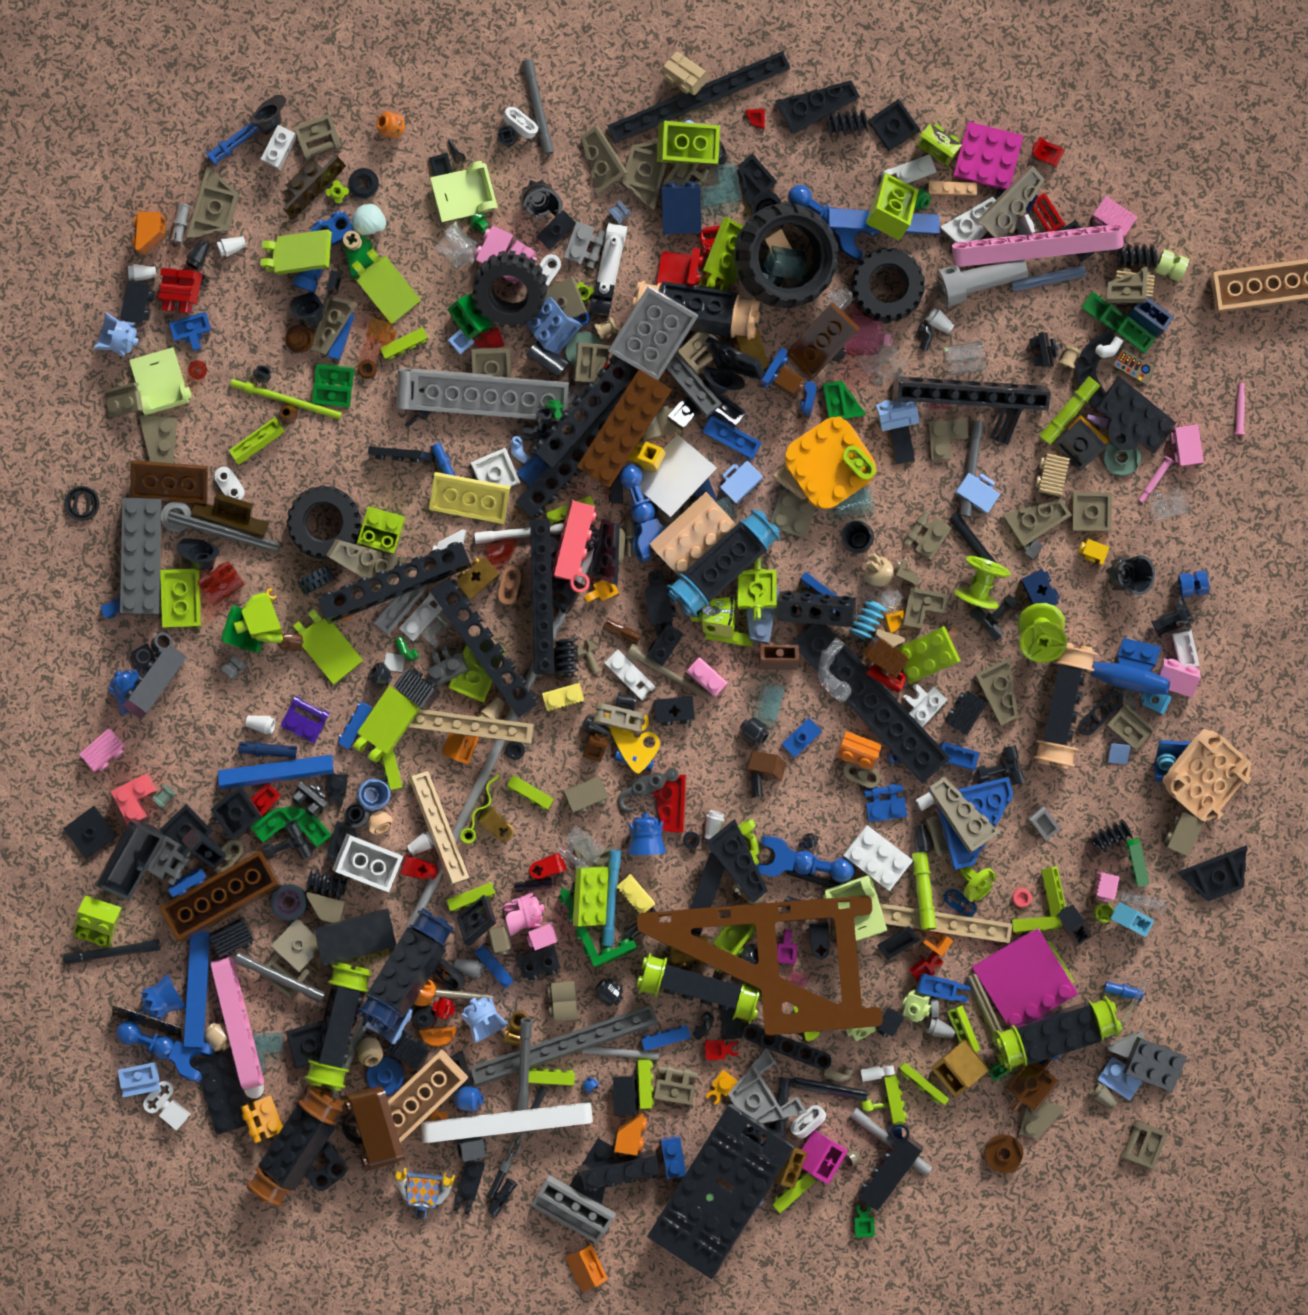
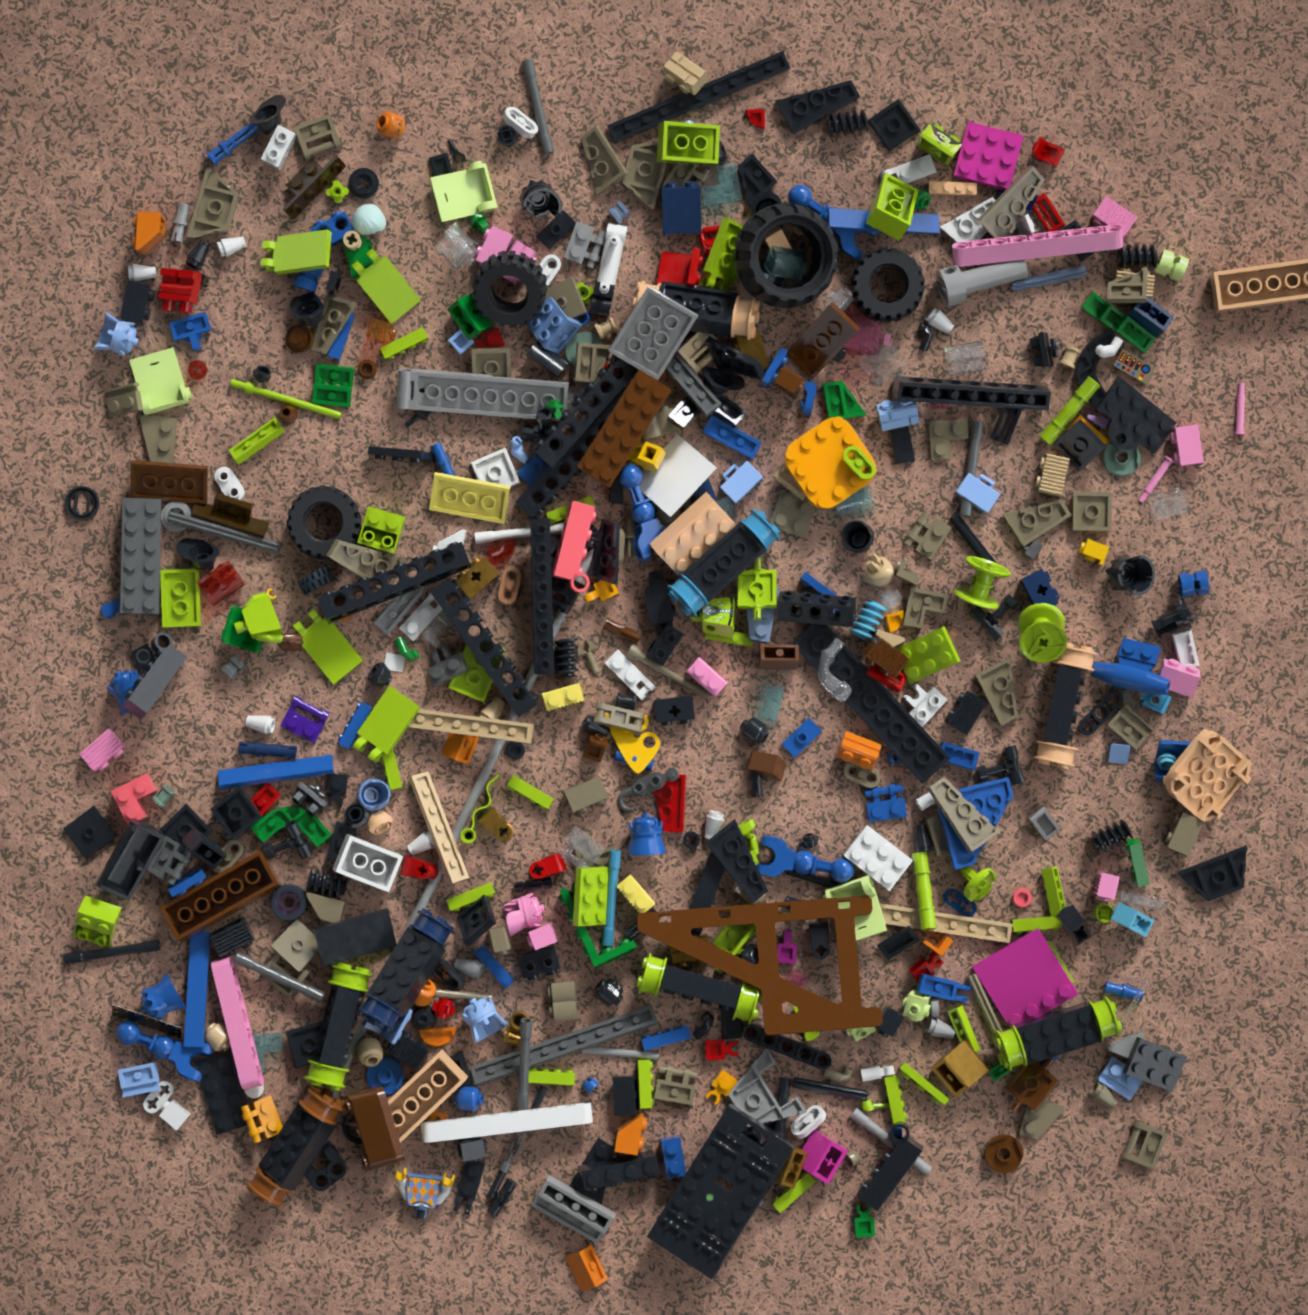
(417, 689): black brick -> none

